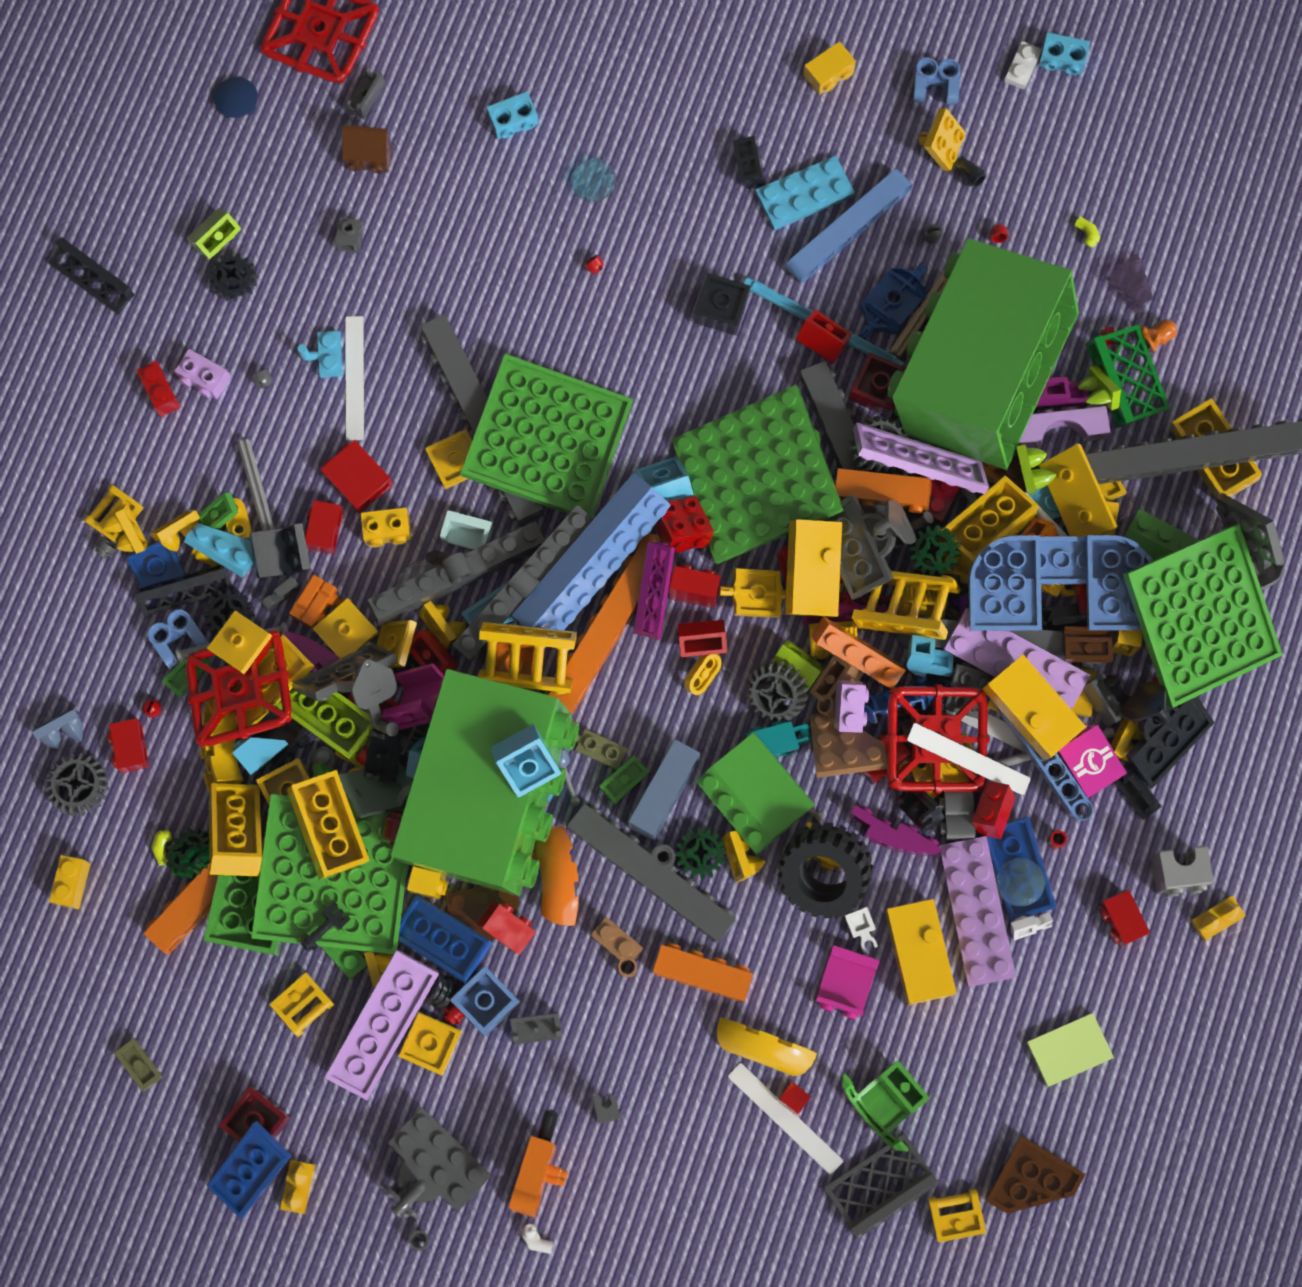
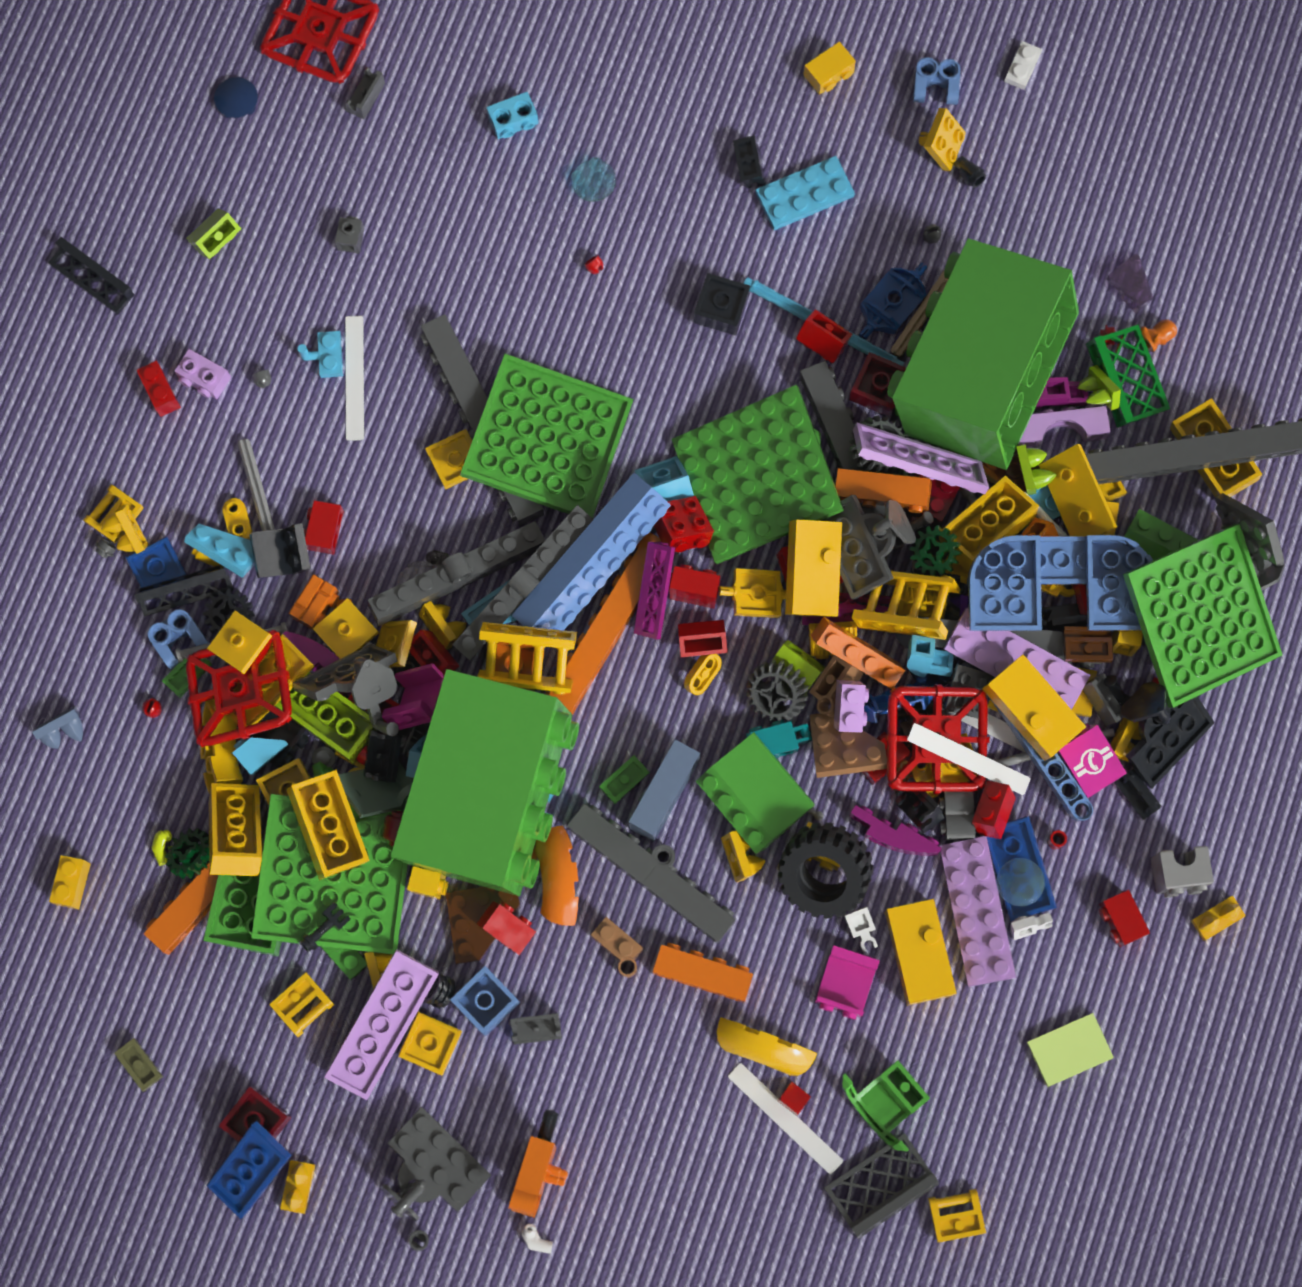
(76, 794): dark grey gear -> none
(128, 745): red brick -> none
(168, 533): yellow tile -> none
(218, 512): bright green plate -> none
(231, 286): black gear -> none
(283, 591): dark grey plate -> none
(356, 476): red brick -> none
(366, 149): reddish brown slope -> none
(386, 527): yellow brick -> none
(442, 939): blue plate -> none
(453, 1014): red plate -> none
(465, 531): light aqua panel -> none
(525, 760): medium azure slope -> none
(563, 762): hinge -> none
(600, 749): olive plate -> none
(609, 1113): dark grey hinge -> none
(711, 853): dark green gear -> none
(849, 226): medium blue beam -> none
(999, 233): red hinge -> none
(1032, 1179): reddish brown plate -> none
(1065, 48): medium azure brick -> none
(1090, 230): neon yellow arm -> none

